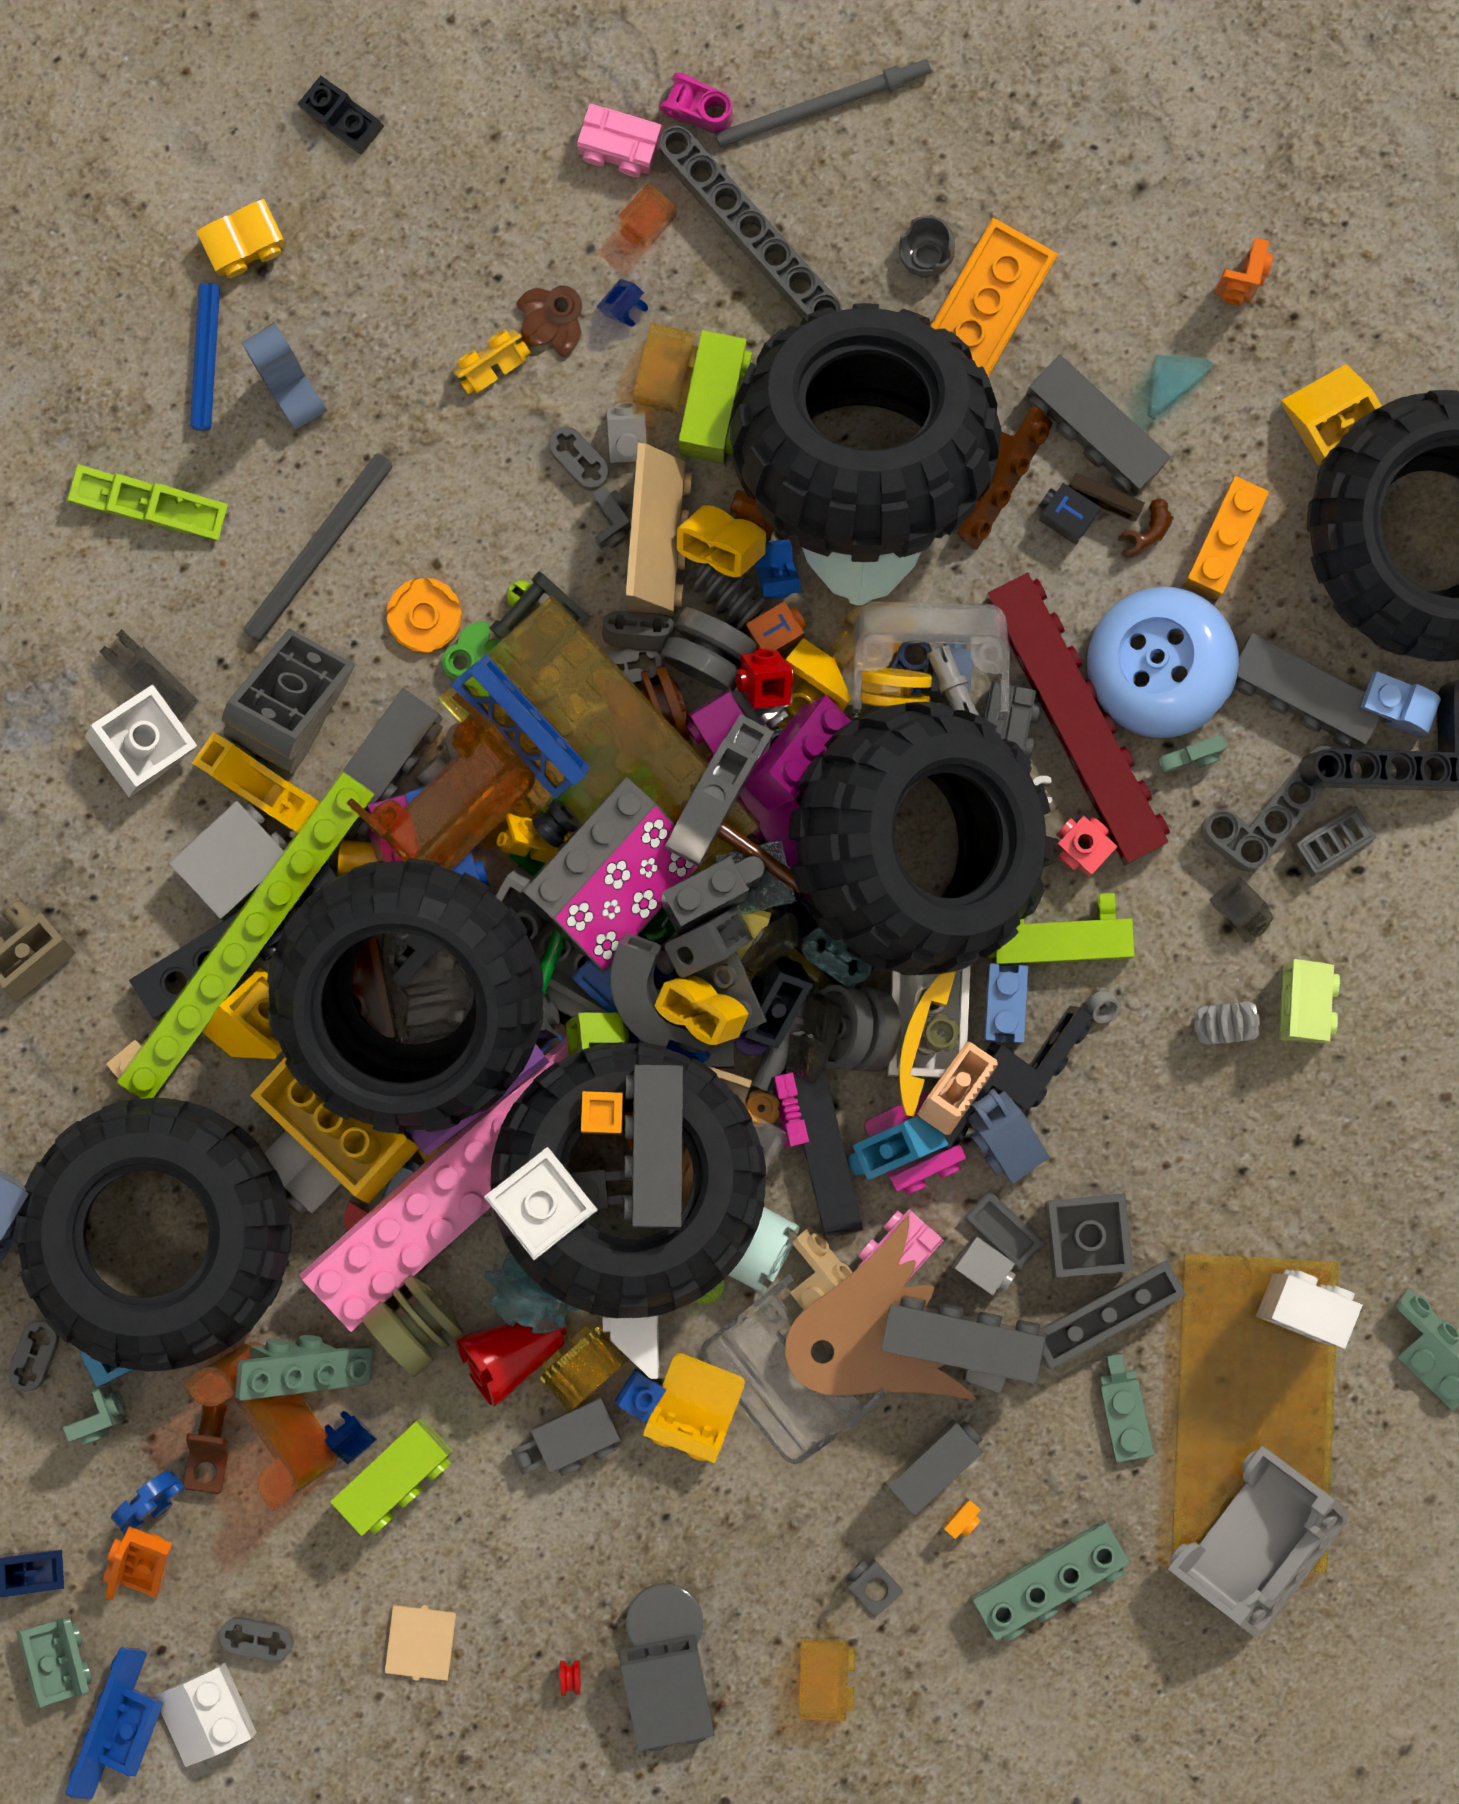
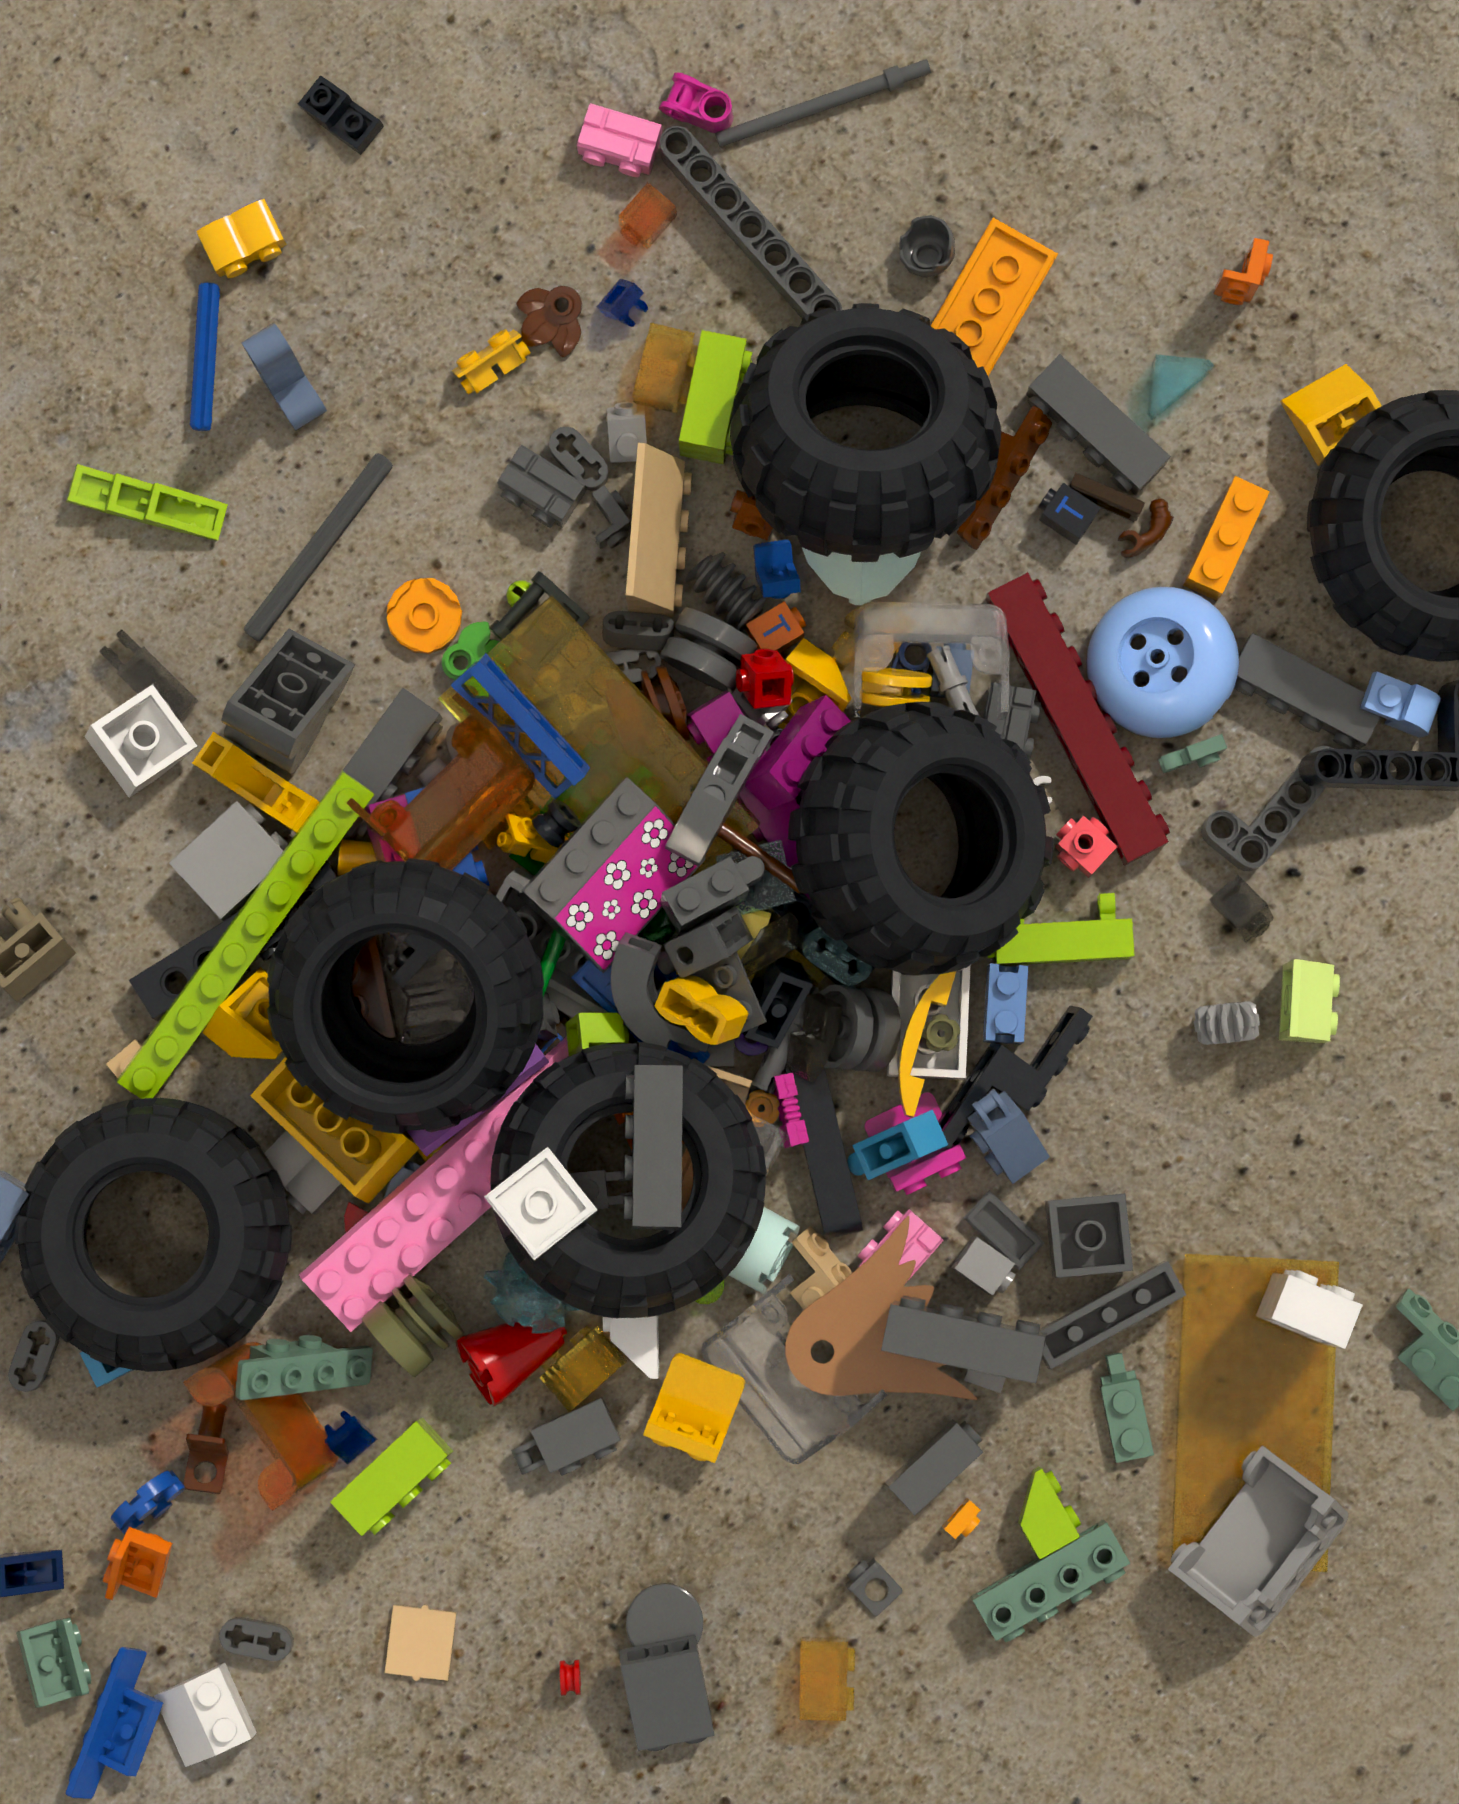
(110, 1409): sand green bracket -> none
(541, 487): none -> dark grey brick
(601, 1112): light orange plate -> none
(640, 1395): blue bracket -> none
(721, 541): yellow brick -> none
(957, 1088): light nougat brick -> none
(1044, 1518): none -> lime slope
(1108, 1012): light grey hinge -> none
(1309, 858): dark grey slope -> none

